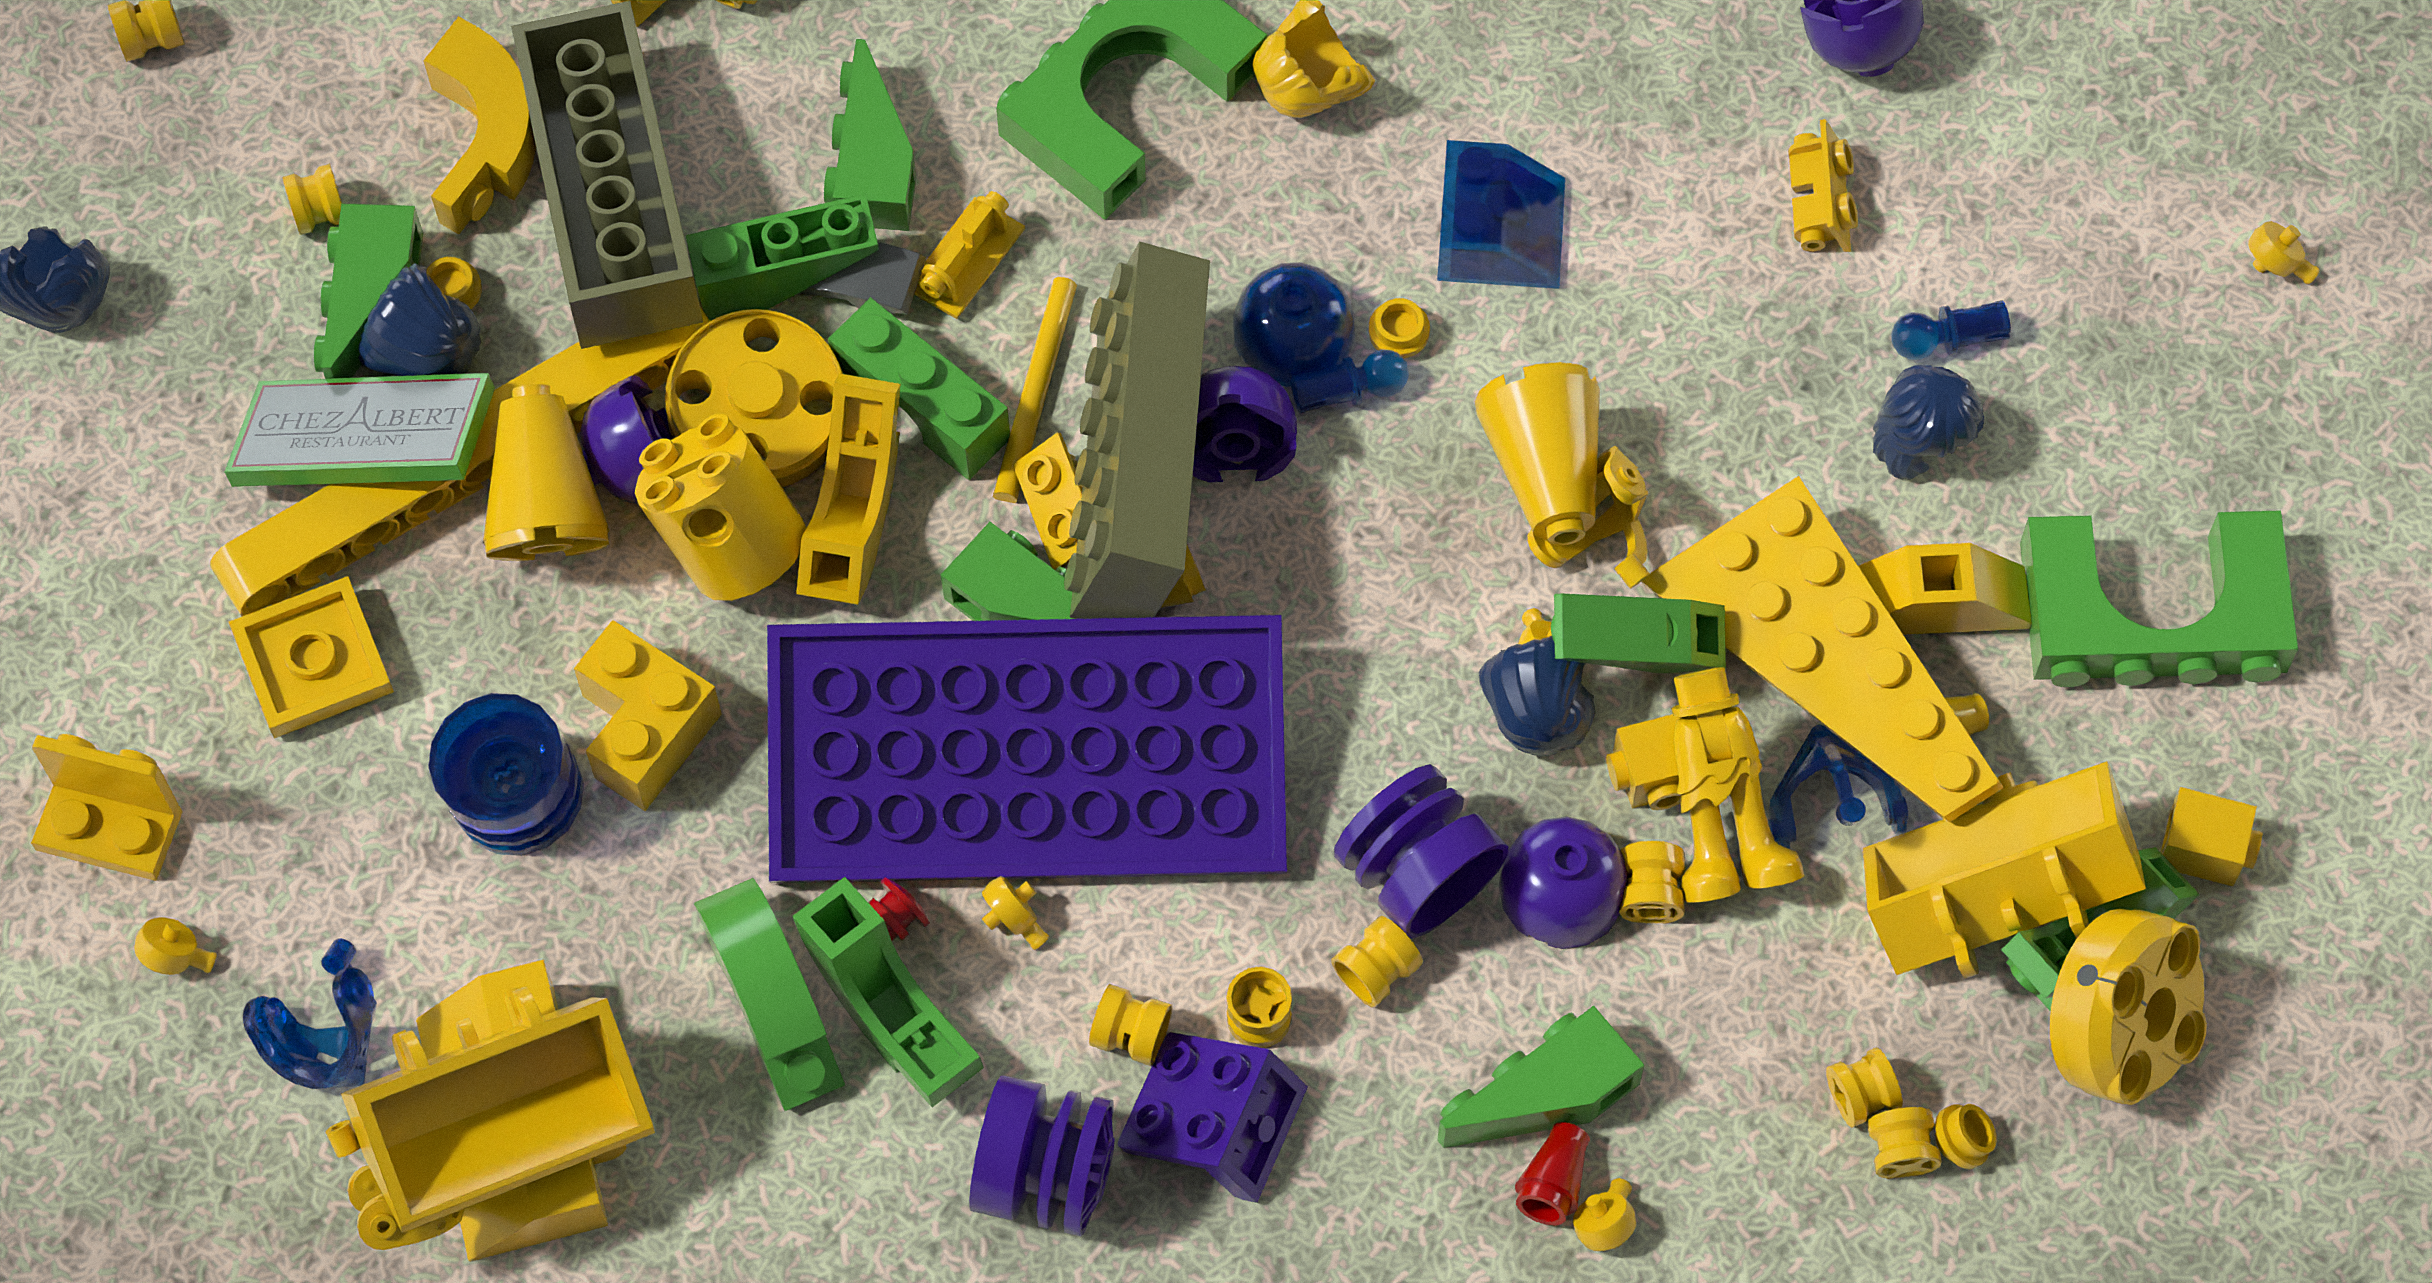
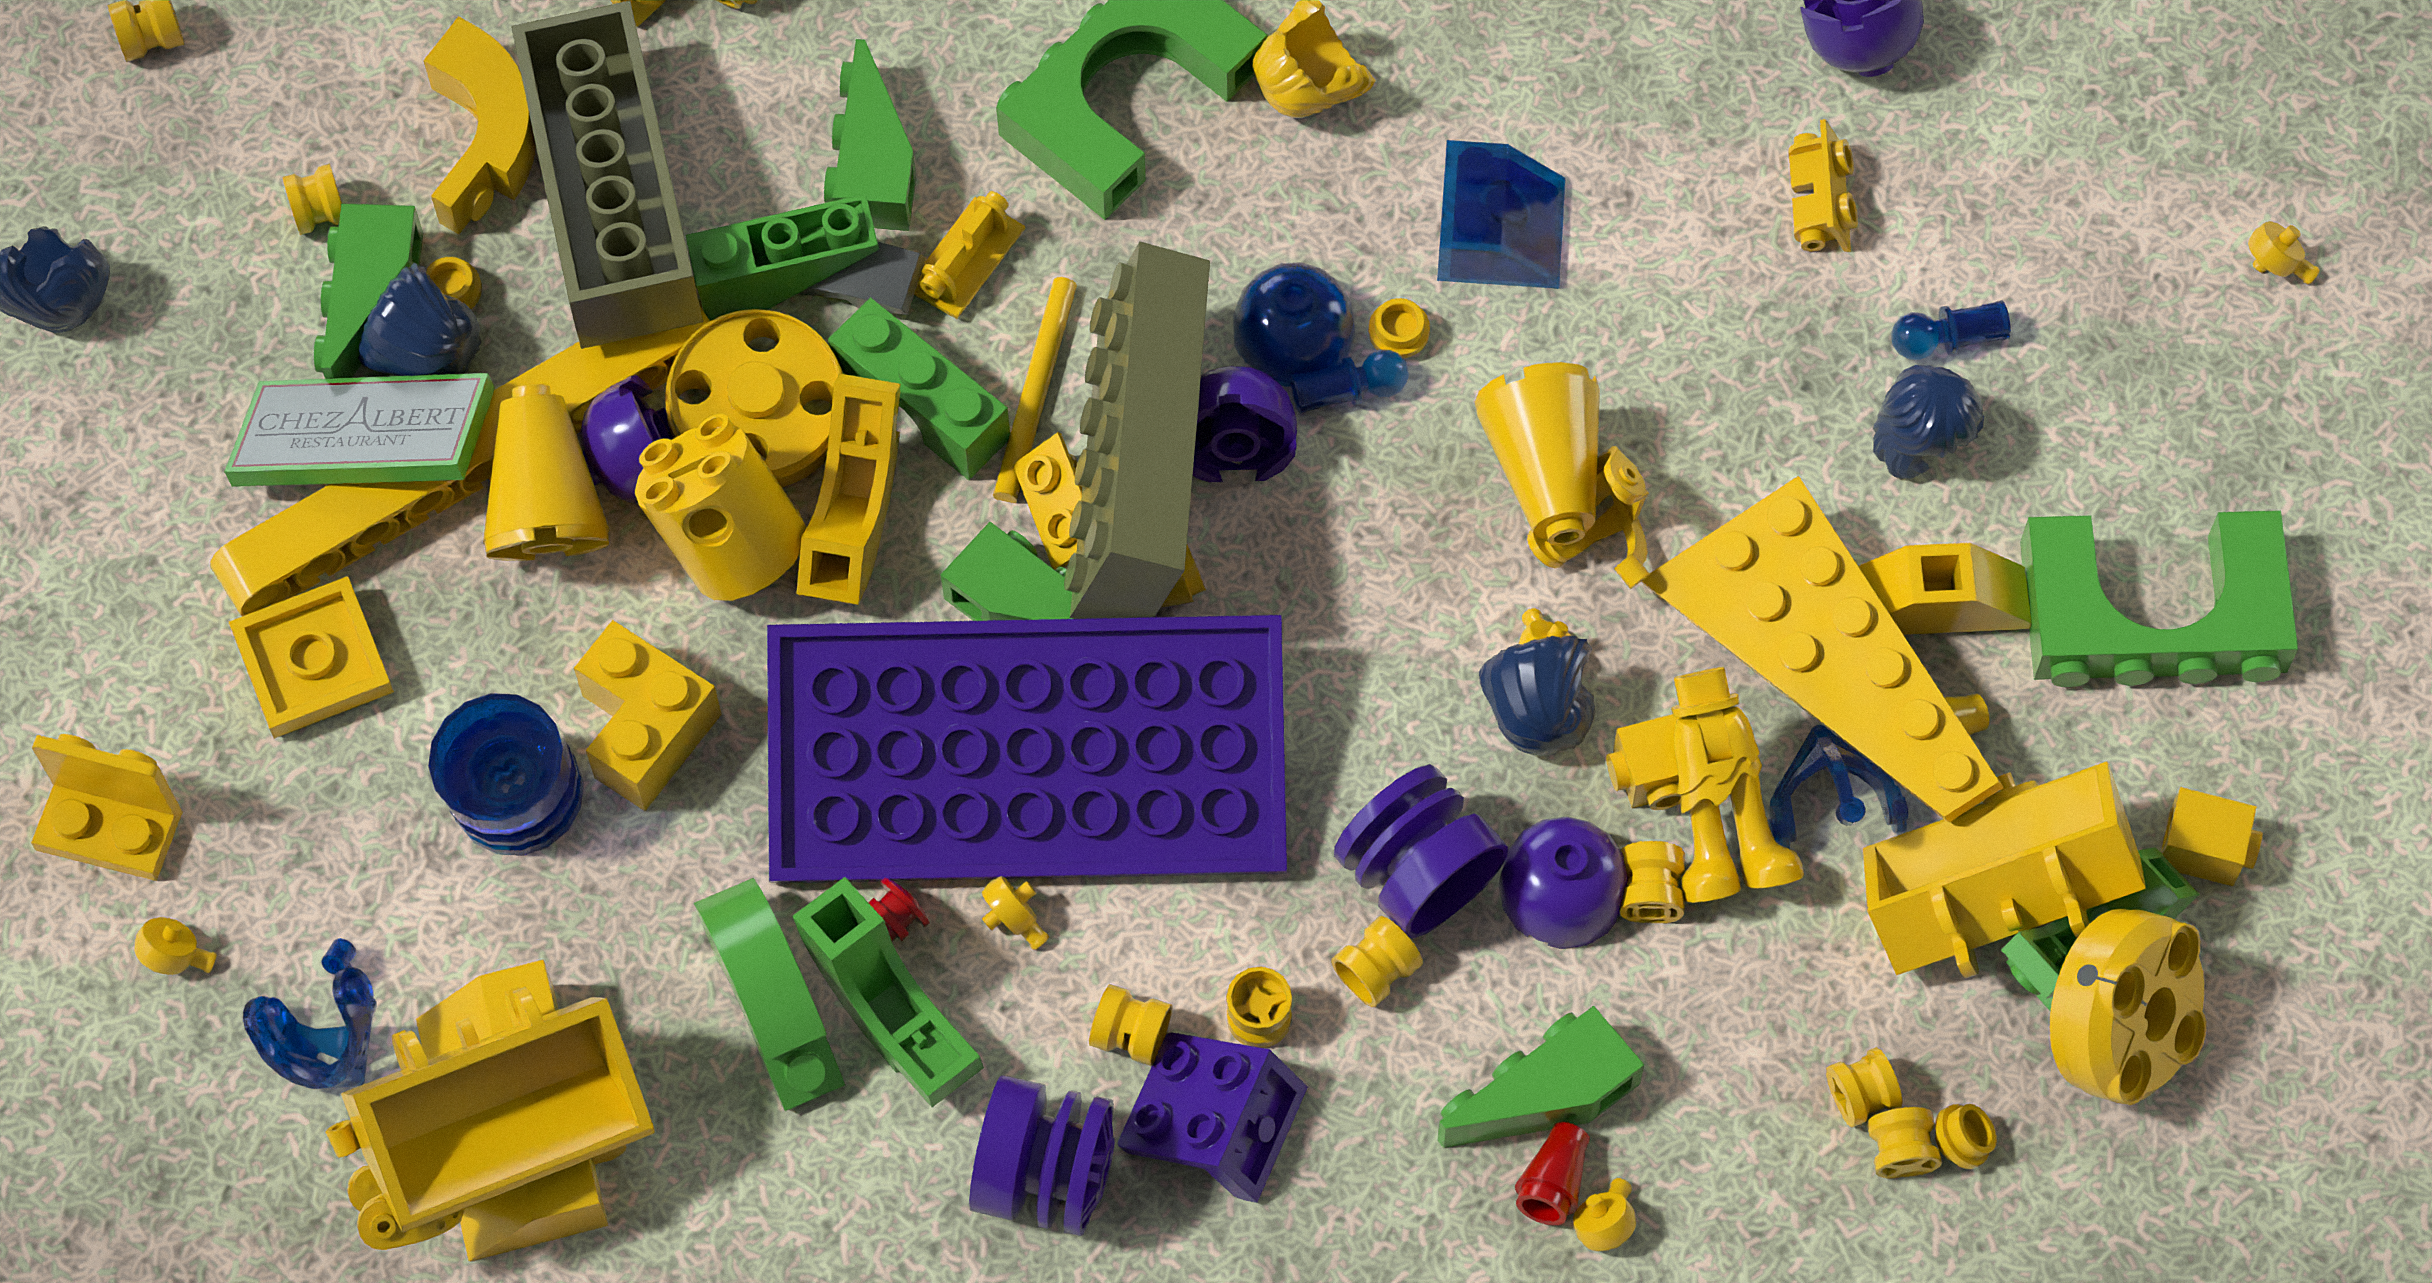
(1639, 632): bright green slope -> none

